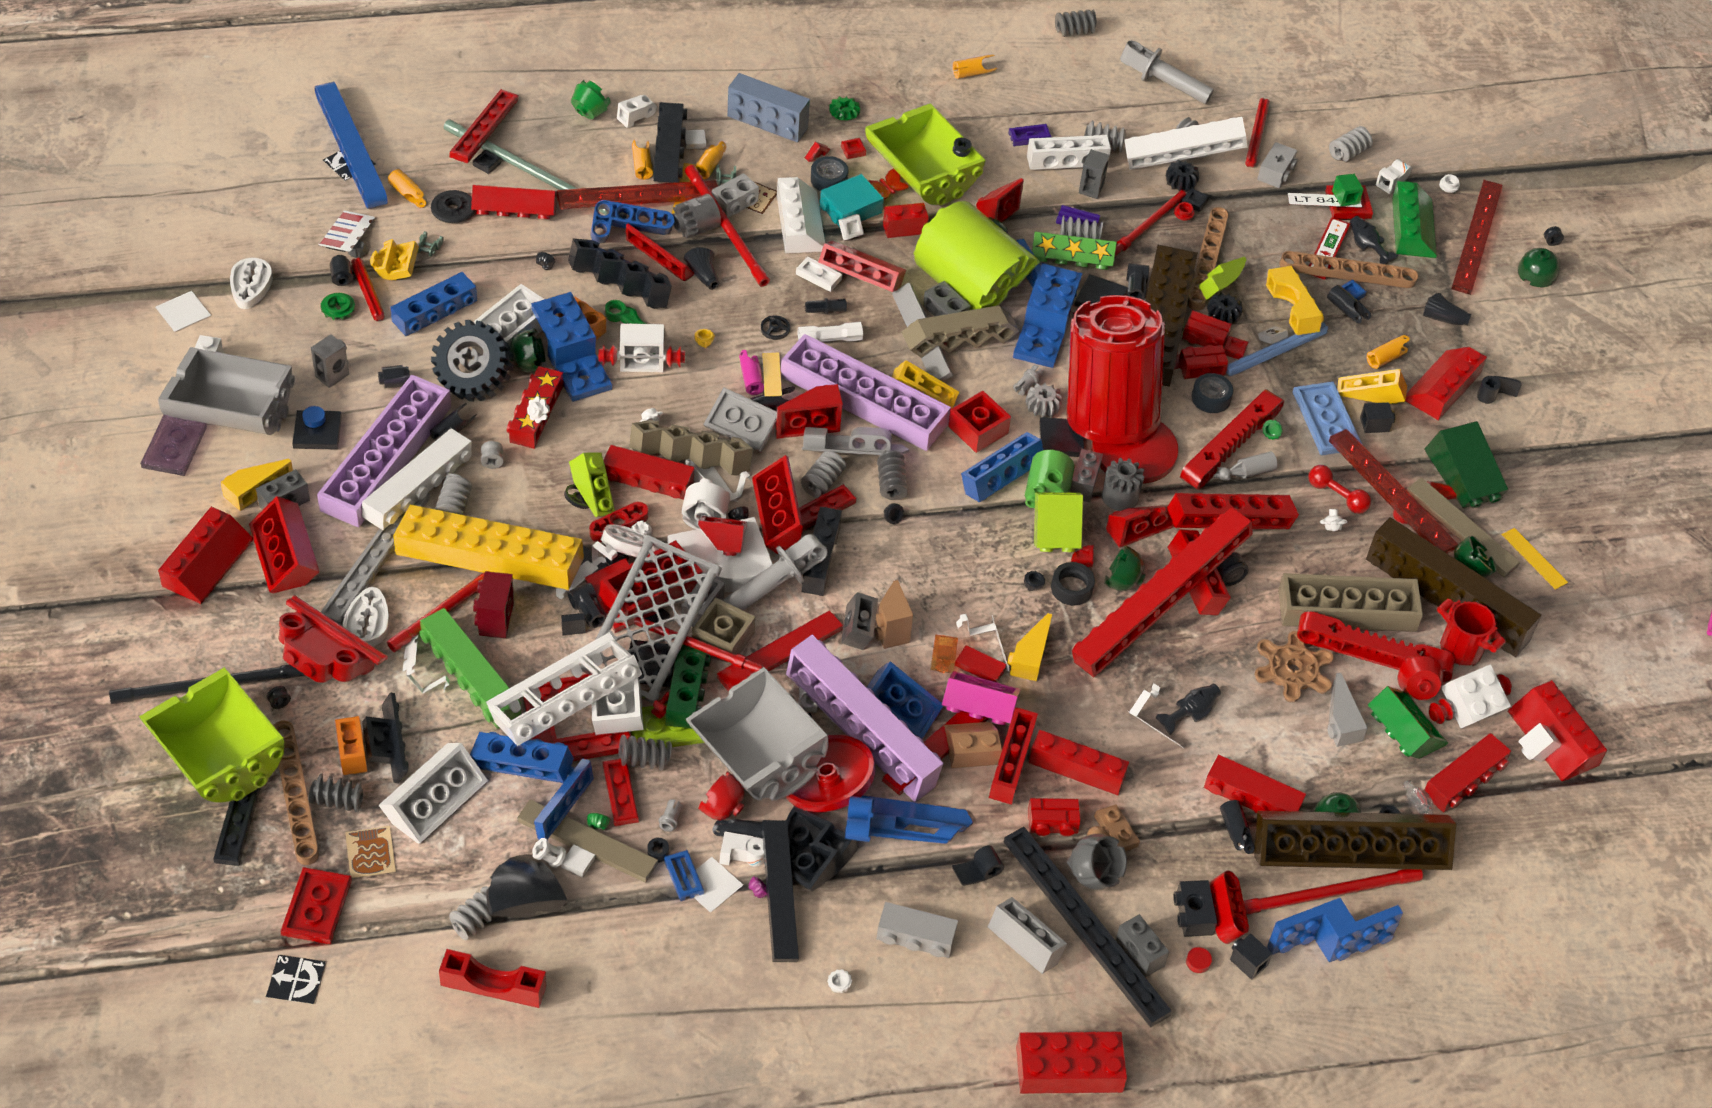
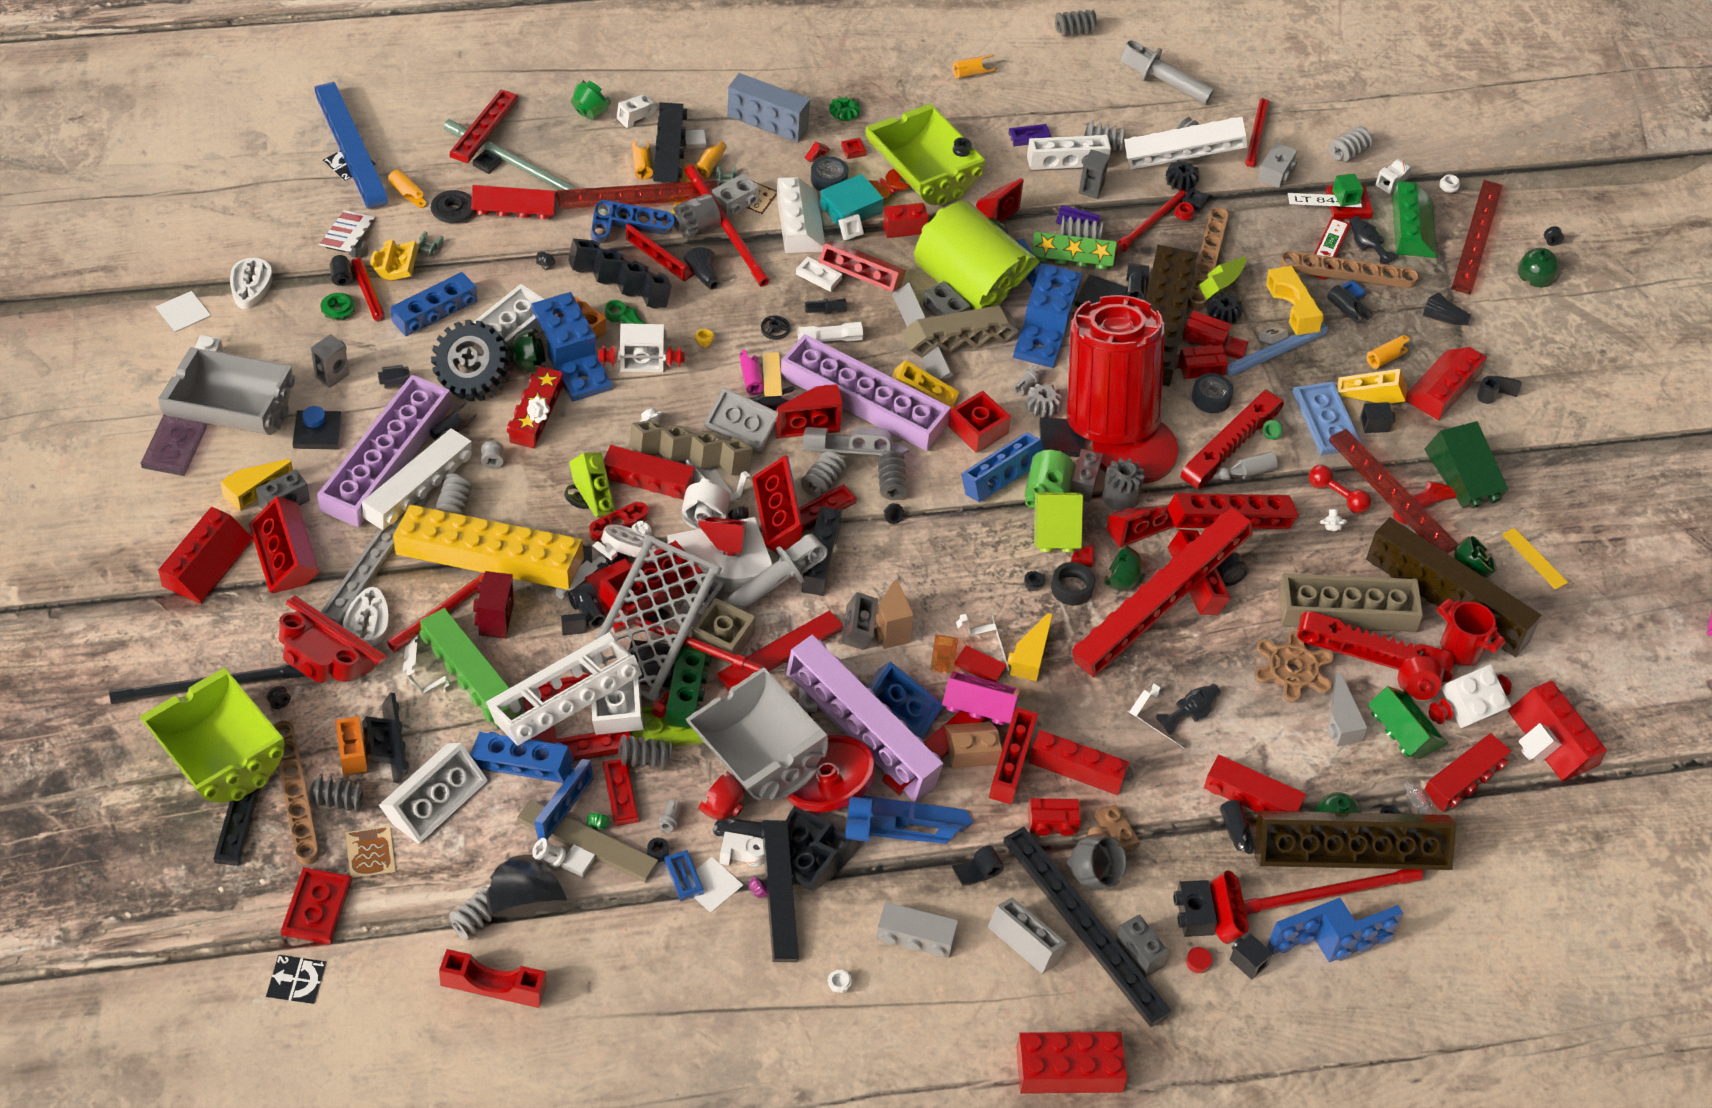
(1460, 524): dark tan tile -> none

